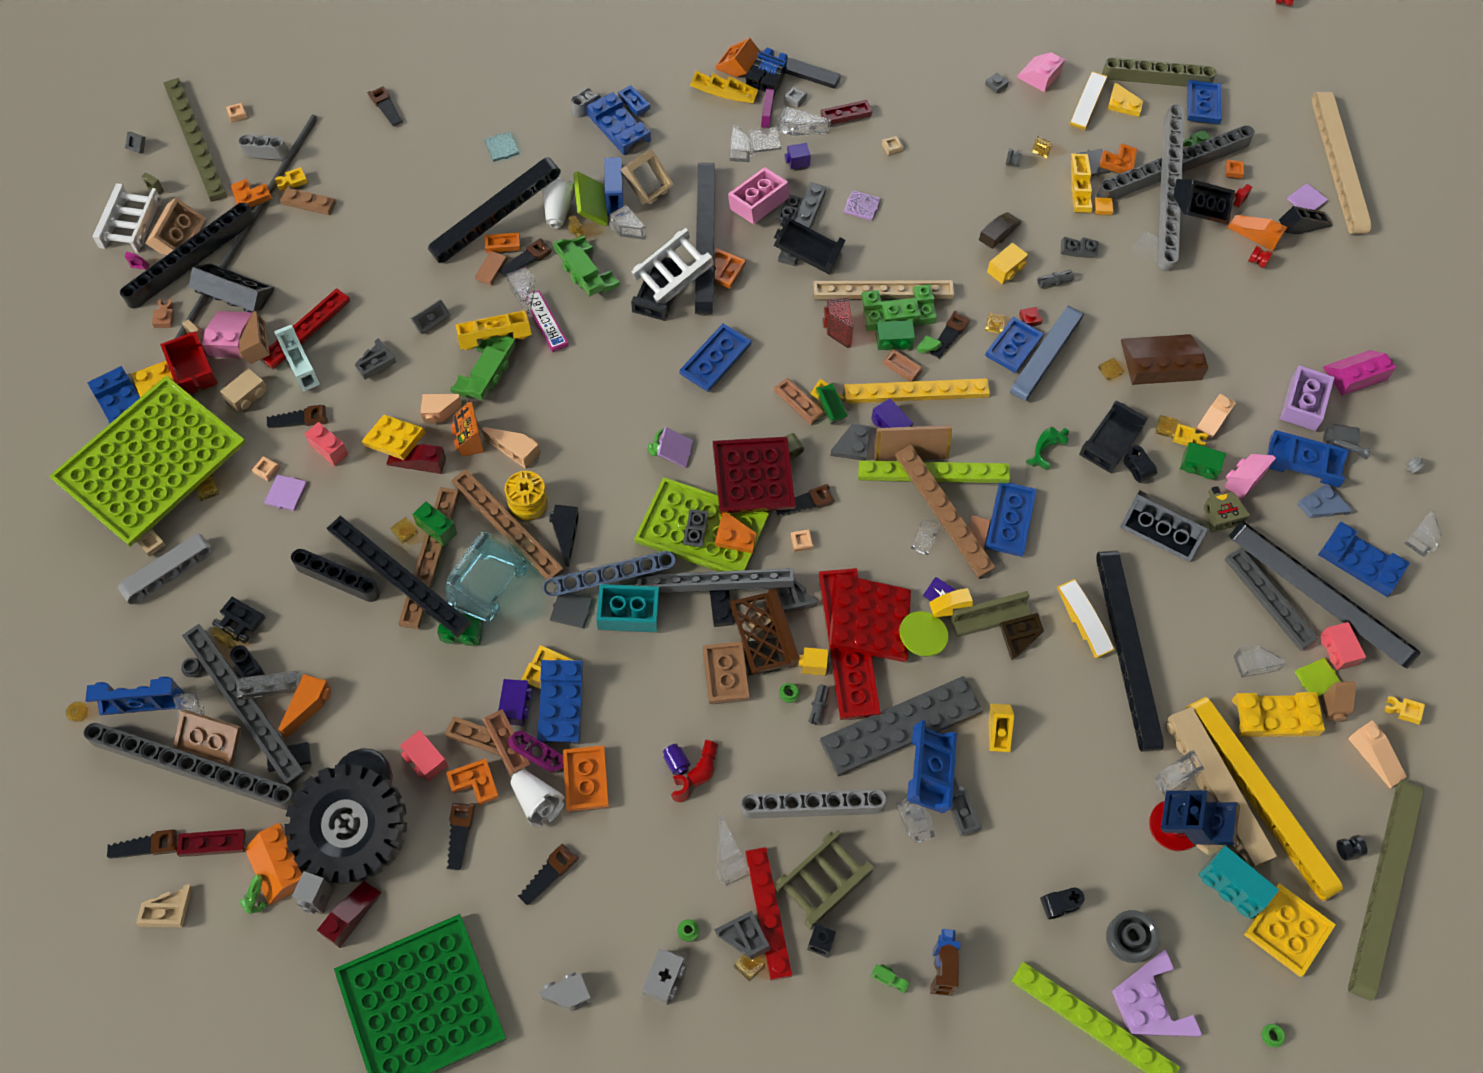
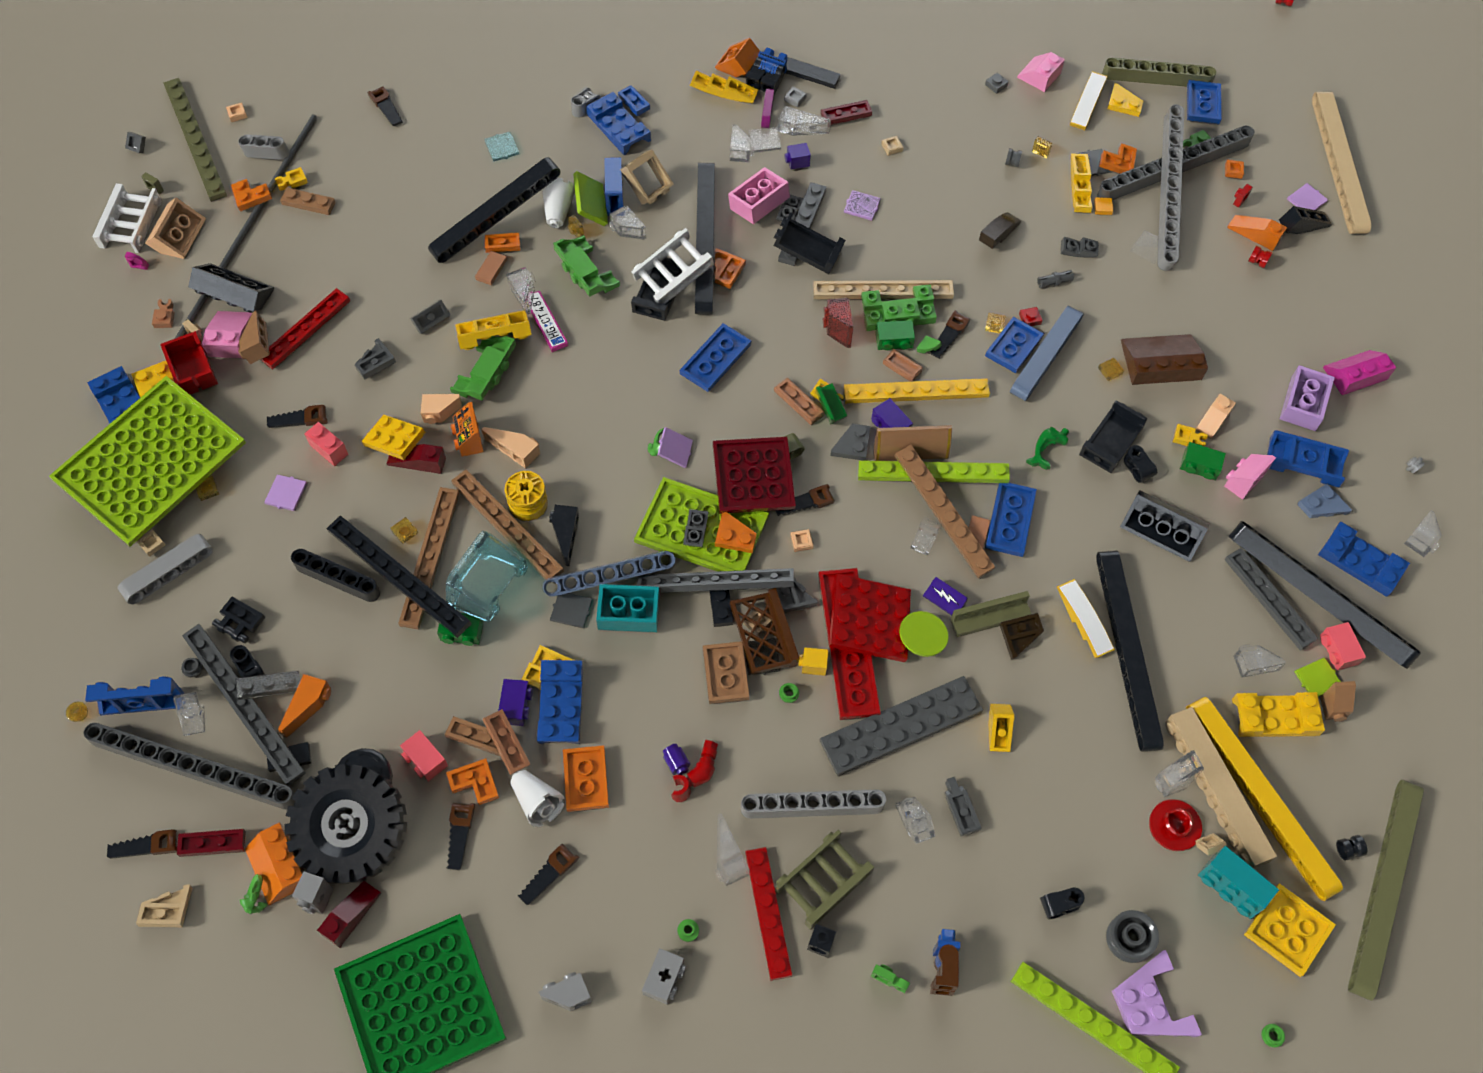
(187, 255): black beam -> none
(207, 737): medium nougat plate -> none
(222, 637): clear yellow tile -> none
(244, 390): tan brick -> none
(265, 468): light nougat tile -> none
(297, 358): light aqua arch -> none
(434, 523): green brick -> none
(520, 749): magenta beam -> none
(527, 257): piece -> none
(744, 935): dark grey wing -> none
(748, 967): clear yellow plate -> none
(819, 705): dark grey axle -> none
(933, 768): blue piece -> none
(946, 603): yellow slope -> none
(1007, 263): yellow brick -> none
(1166, 426): clear yellow plate -> none
(1200, 817): dark blue bracket -> none
(1204, 200): black slope -> none
(1224, 510): olive torso -> none
(1345, 437): dark grey piece -> none
(1378, 753): light nougat slope -> none
(1407, 709): yellow plate -> none

